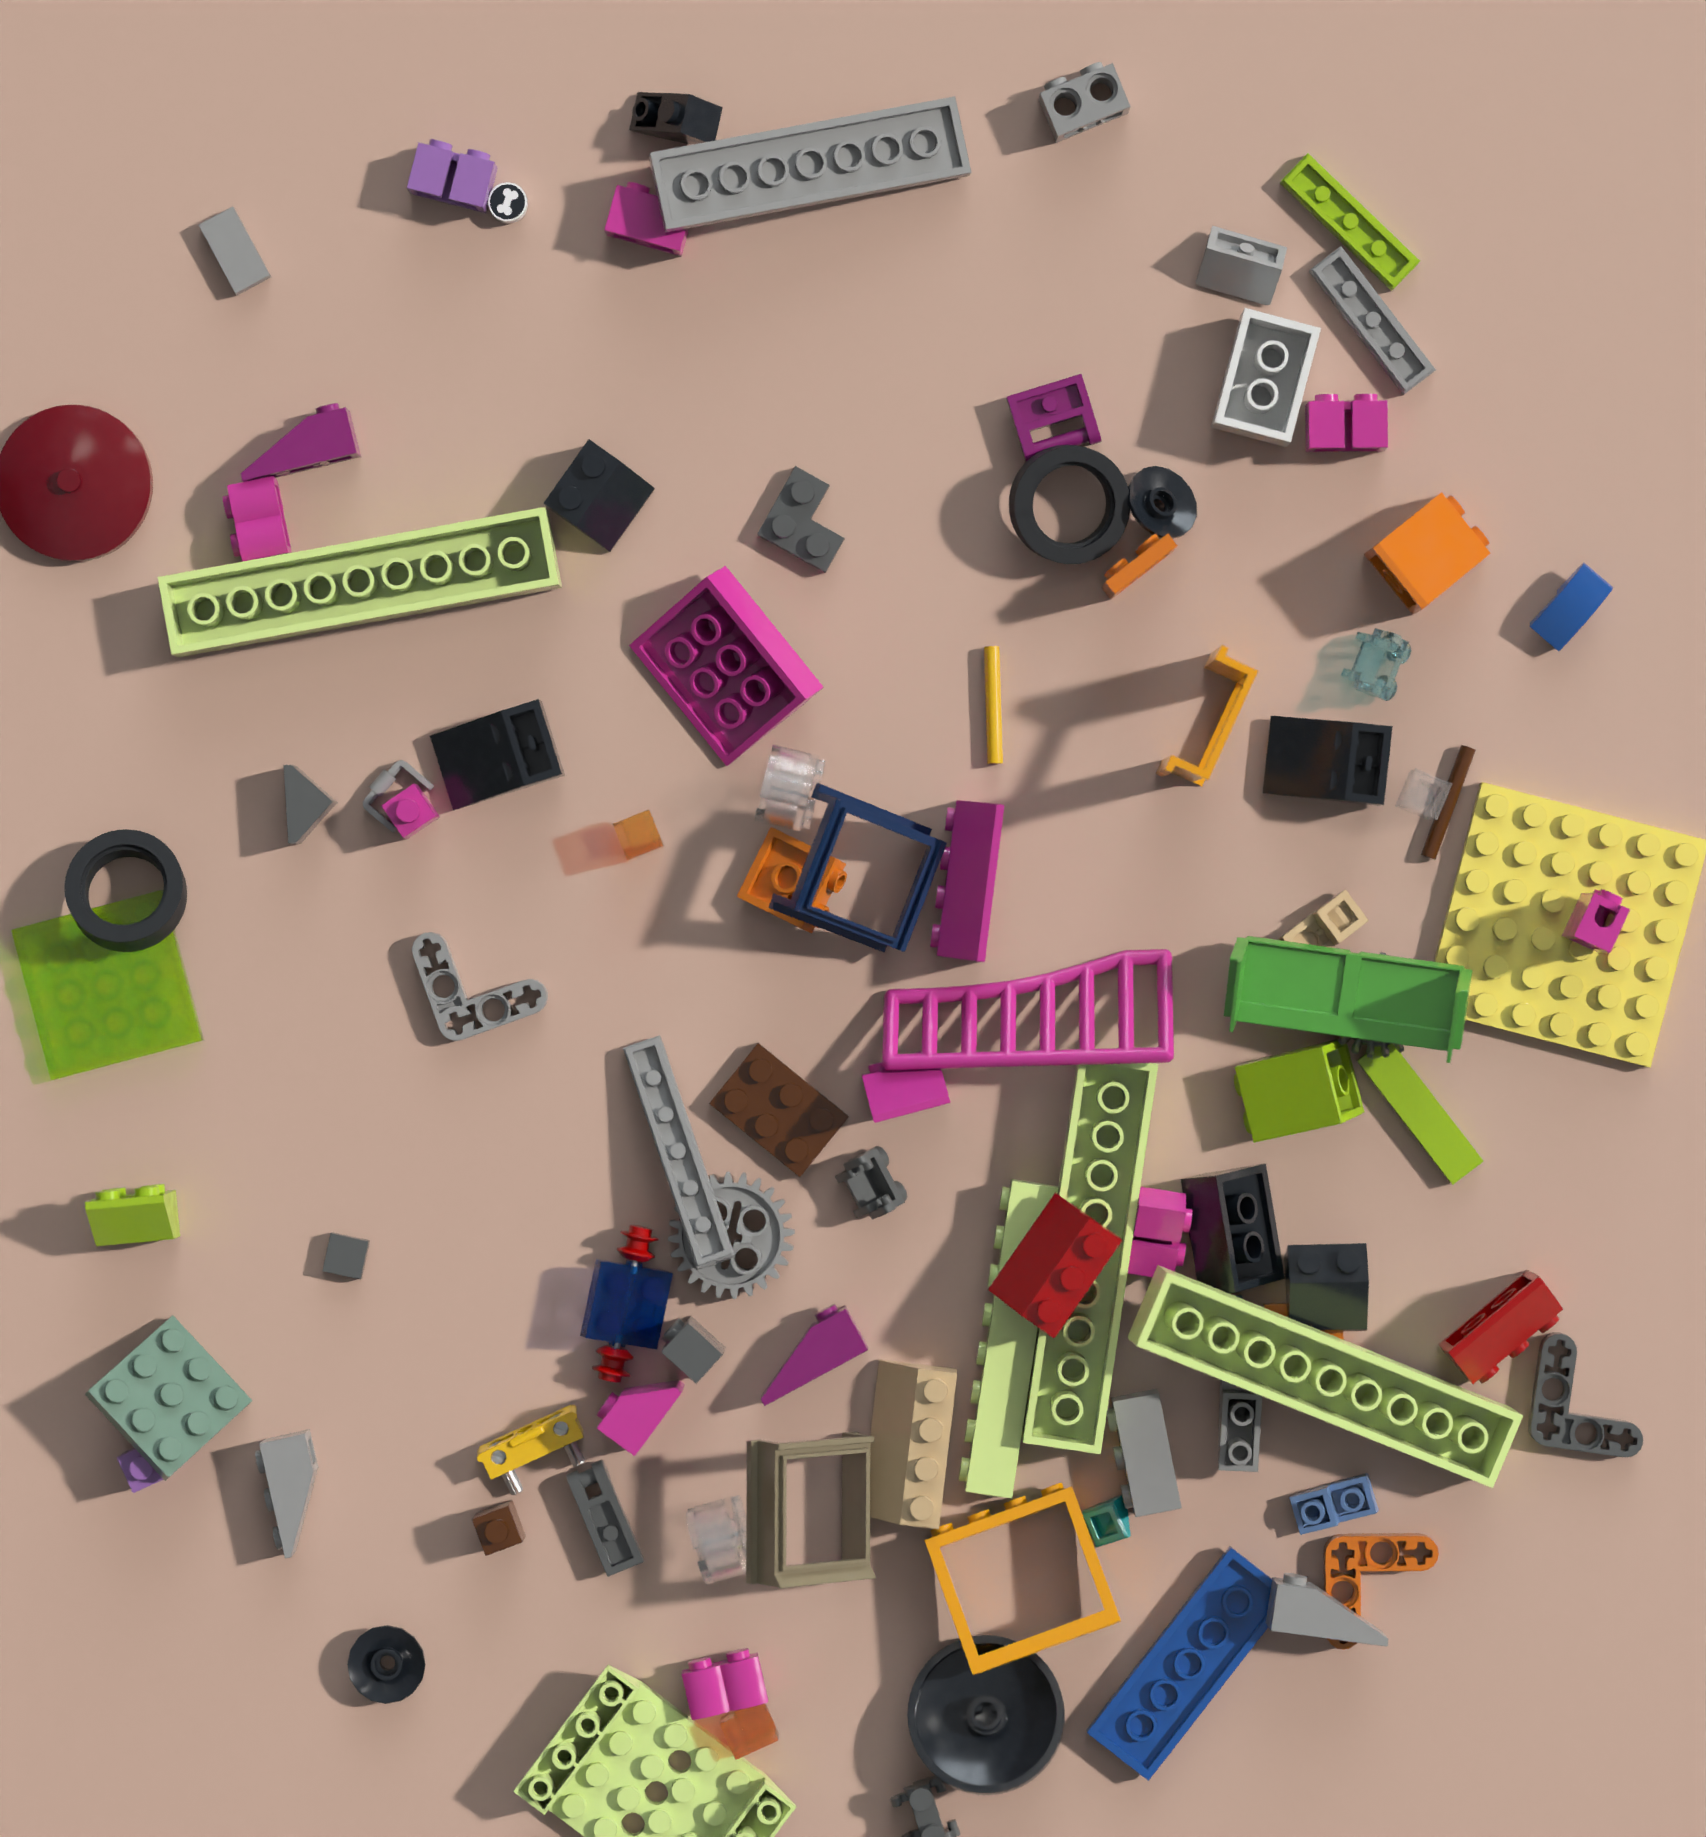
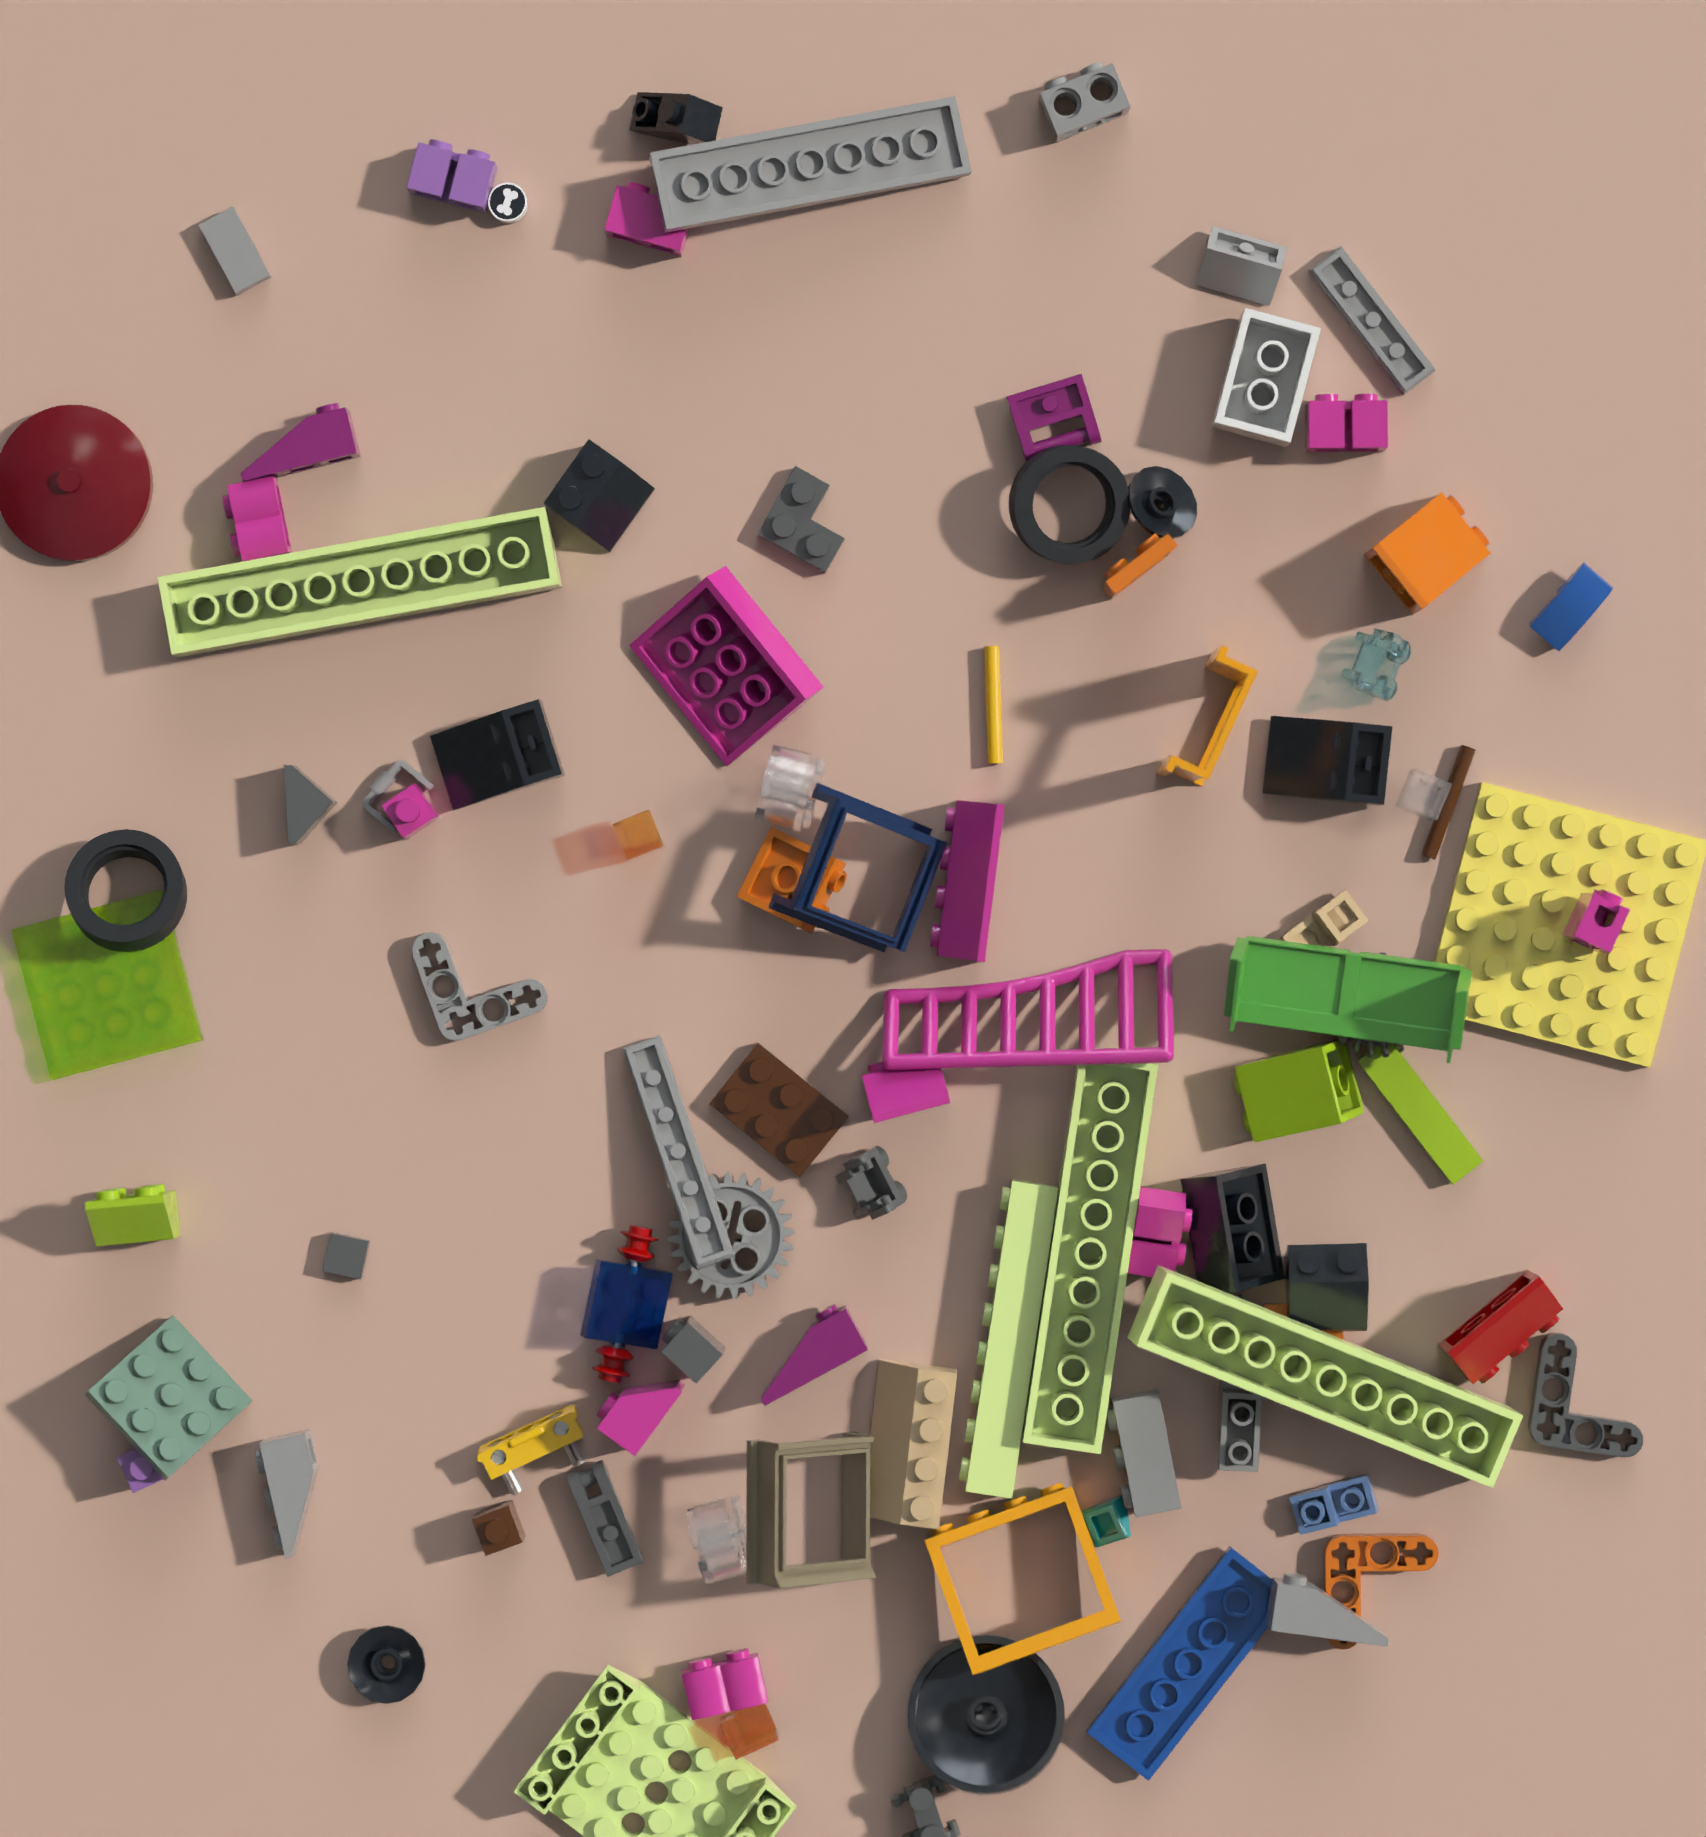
(1054, 1265): red slope -> none
(1349, 221): lime tile -> none

